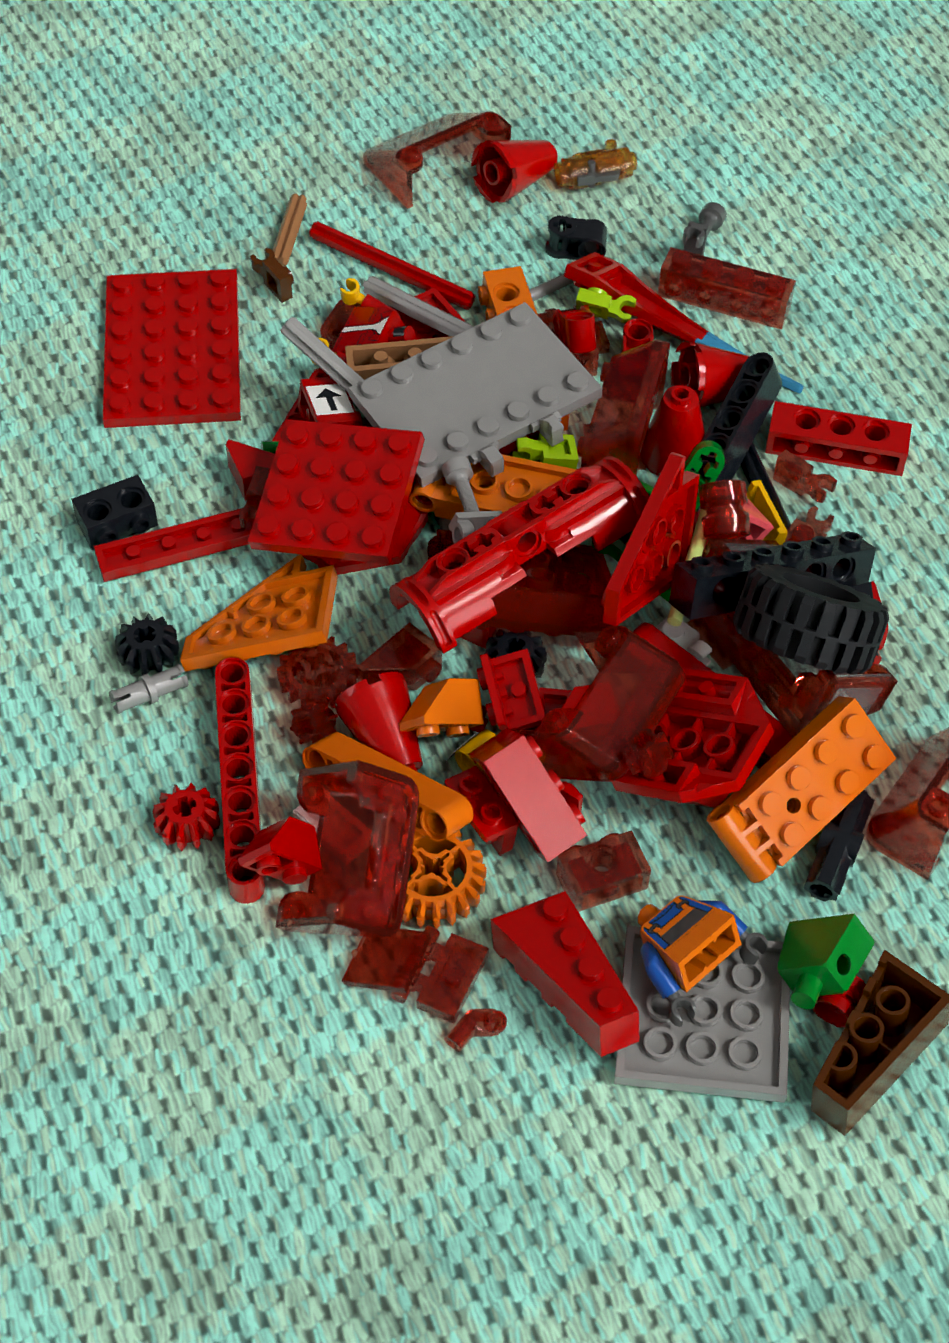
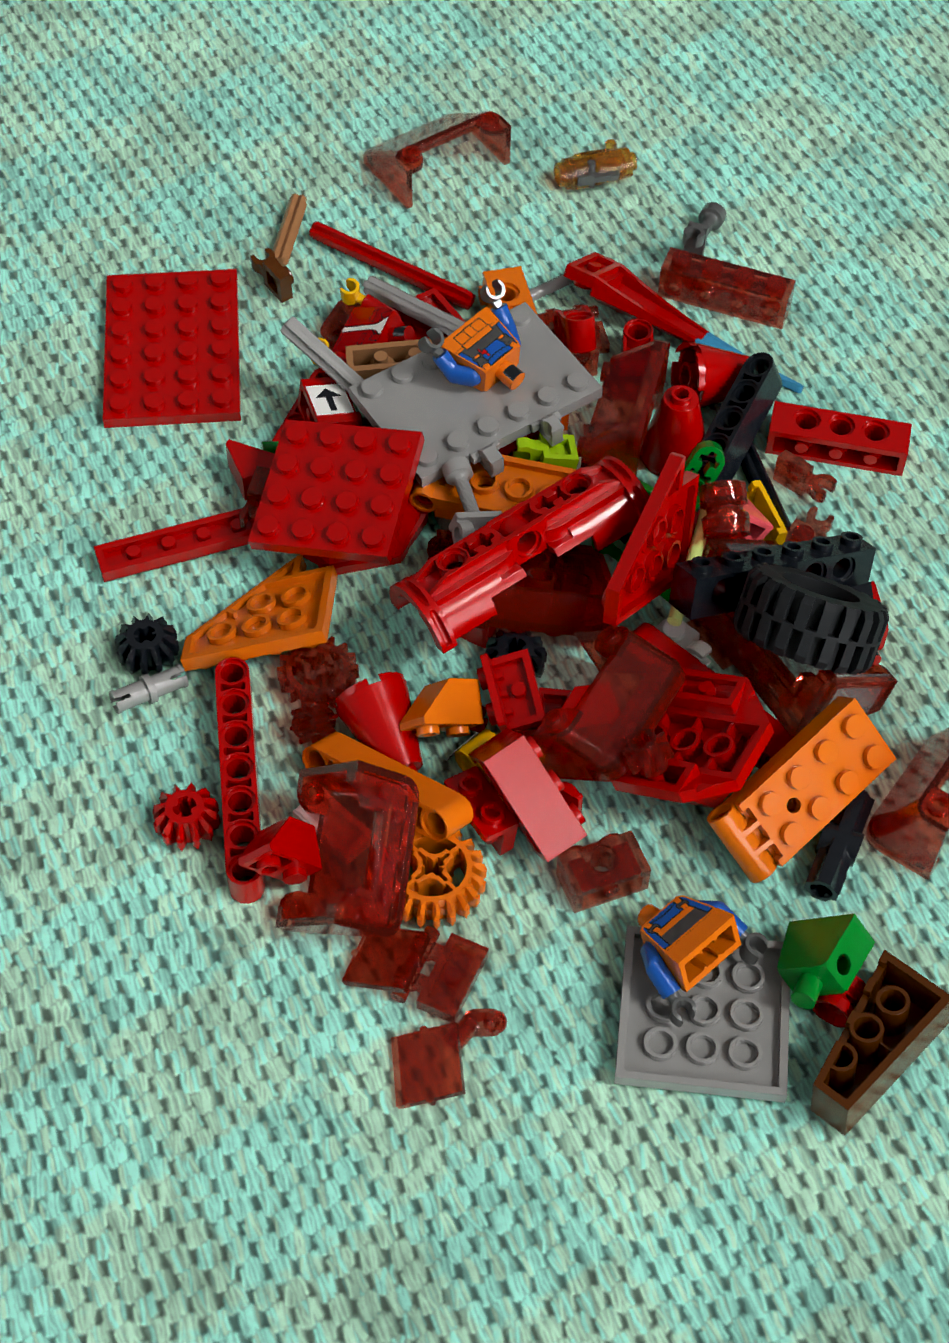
(115, 511): black brick -> none
(406, 653): clear red slope -> none
(427, 1065): none -> clear red piece
(482, 348): none -> torso
(511, 166): red cone -> none
(566, 964): red wedge -> none
(578, 237): black piece -> none
(603, 305): lime plate -> none

